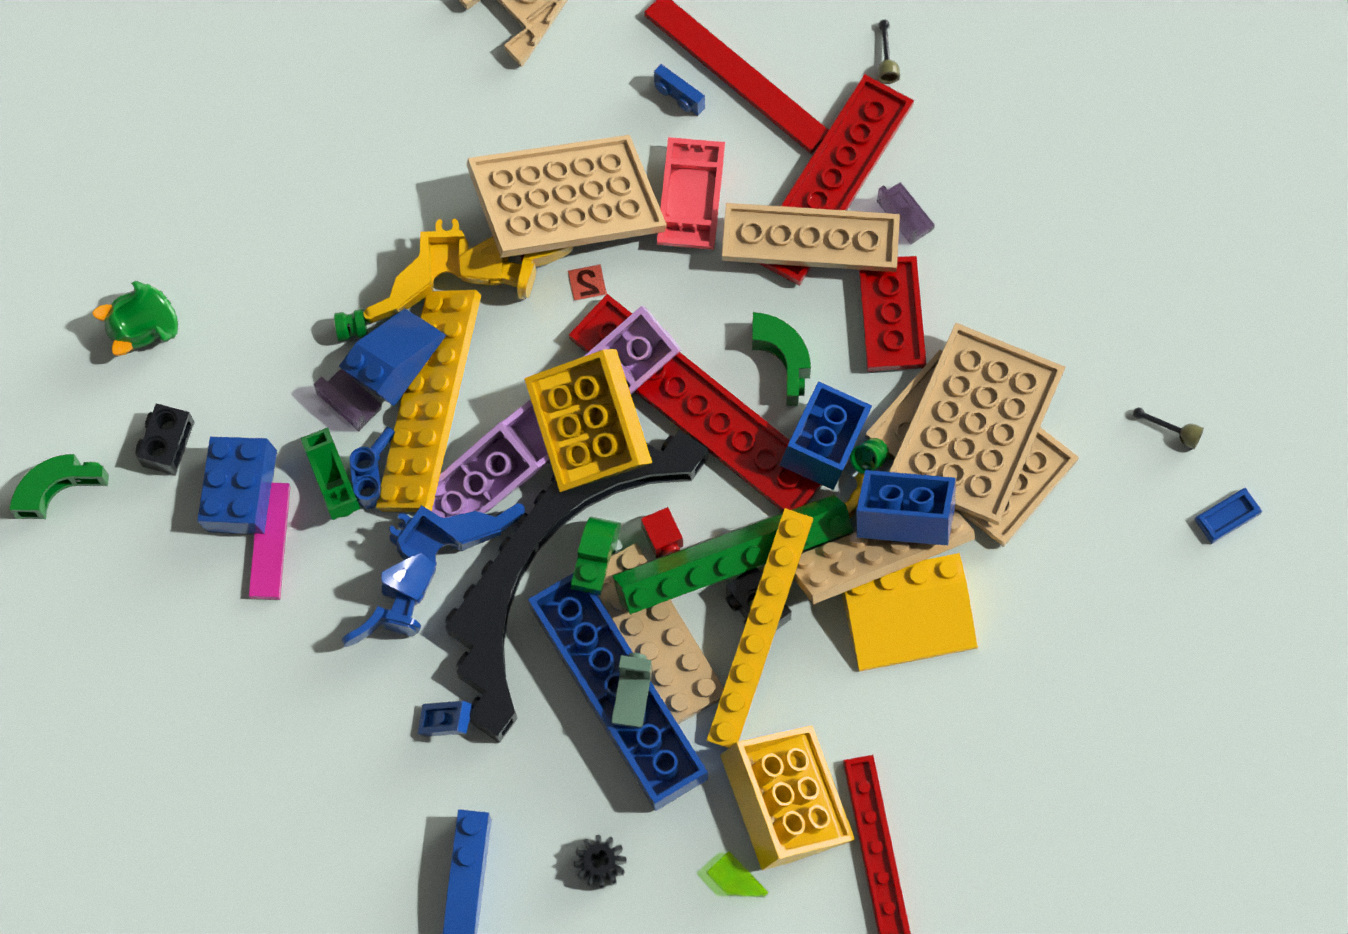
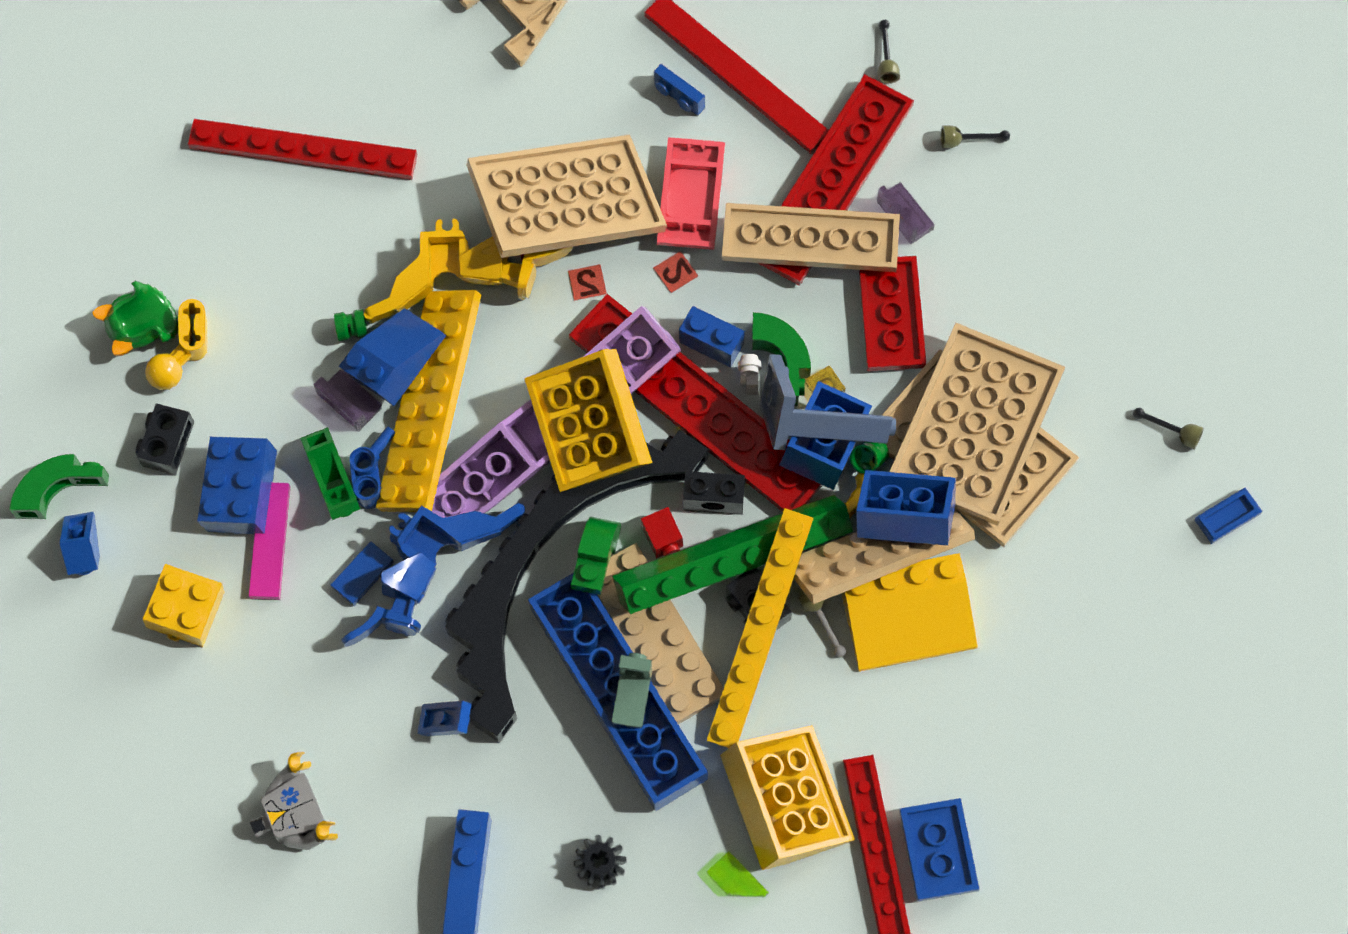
(80, 543): none -> blue slope
(166, 370): none -> yellow beam
(183, 605): none -> yellow brick
(293, 809): none -> light grey torso
(302, 149): none -> red plate
(362, 573): none -> blue tile
(675, 271): none -> clear red sticker
(711, 336): none -> blue brick
(713, 492): none -> black brick
(749, 370): none -> white plate
(783, 420): none -> sand blue piece
(806, 603): none -> light grey hinge
(827, 377): none -> clear yellow tile
(939, 849): none -> blue plate
(952, 136): none -> hinge

